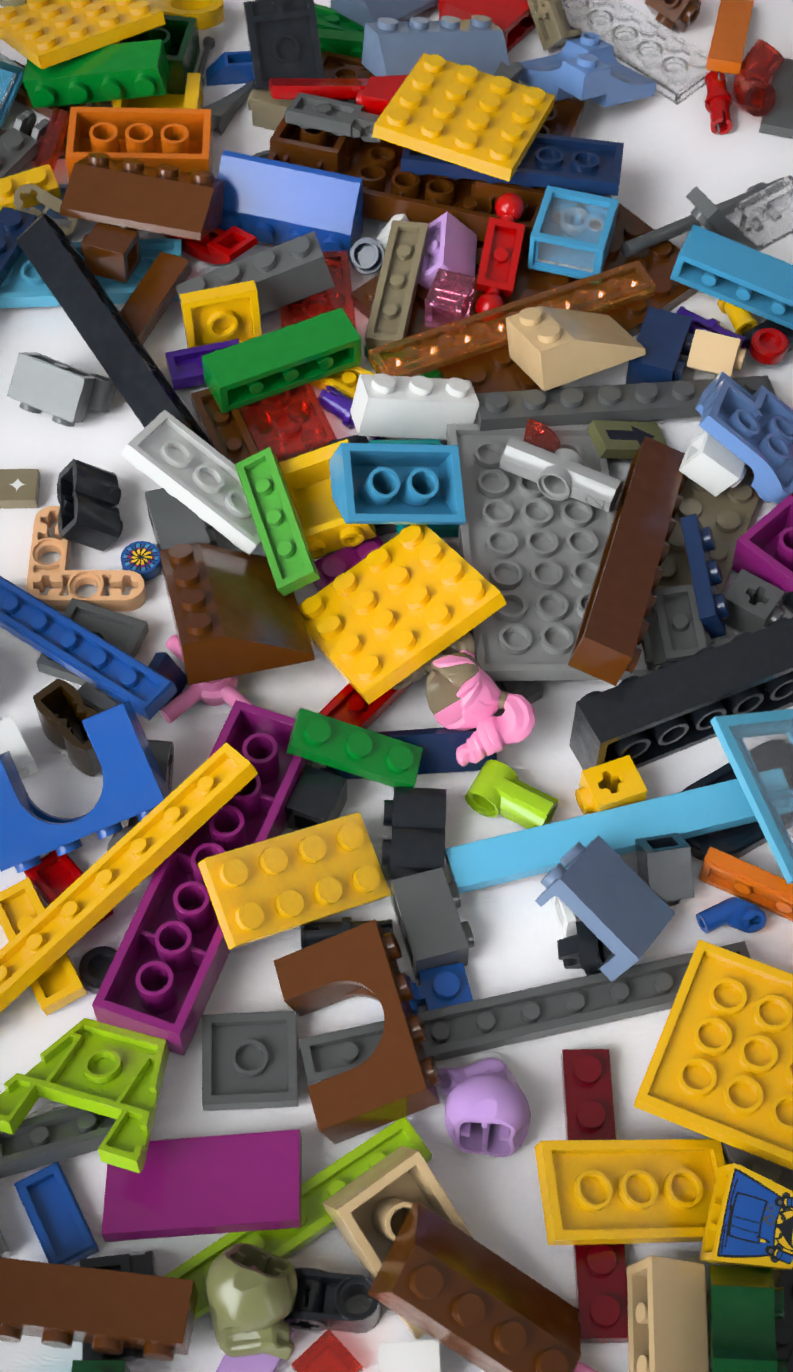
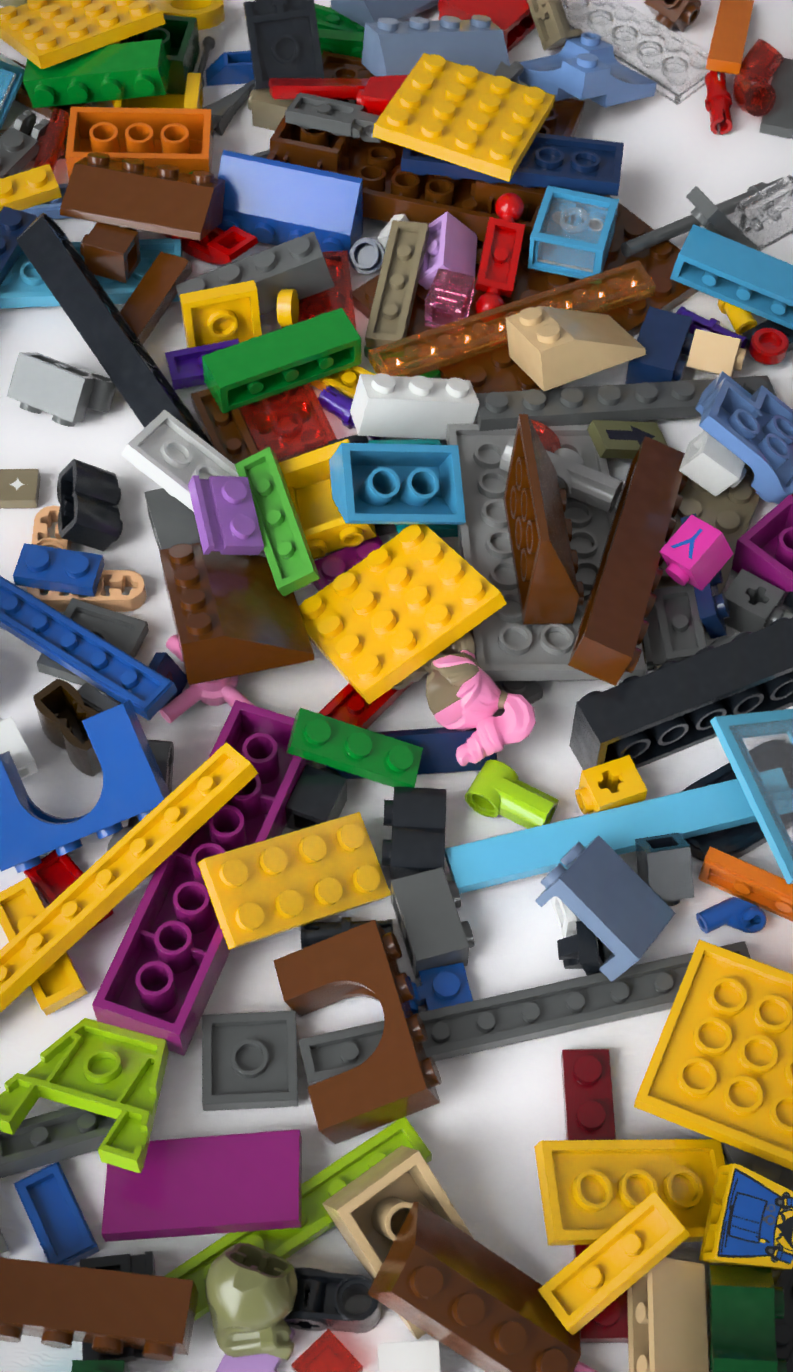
(46, 199): dark tan beam -> none
(58, 570): none -> blue plate
(94, 967): black tile -> none
(142, 558): tile -> none
(225, 515): none -> medium lavender plate
(287, 307): none -> yellow tile
(485, 1108): lavender piece -> none
(540, 533): none -> reddish brown slope
(613, 1263): none -> yellow plate
(695, 553): none -> dark pink brick

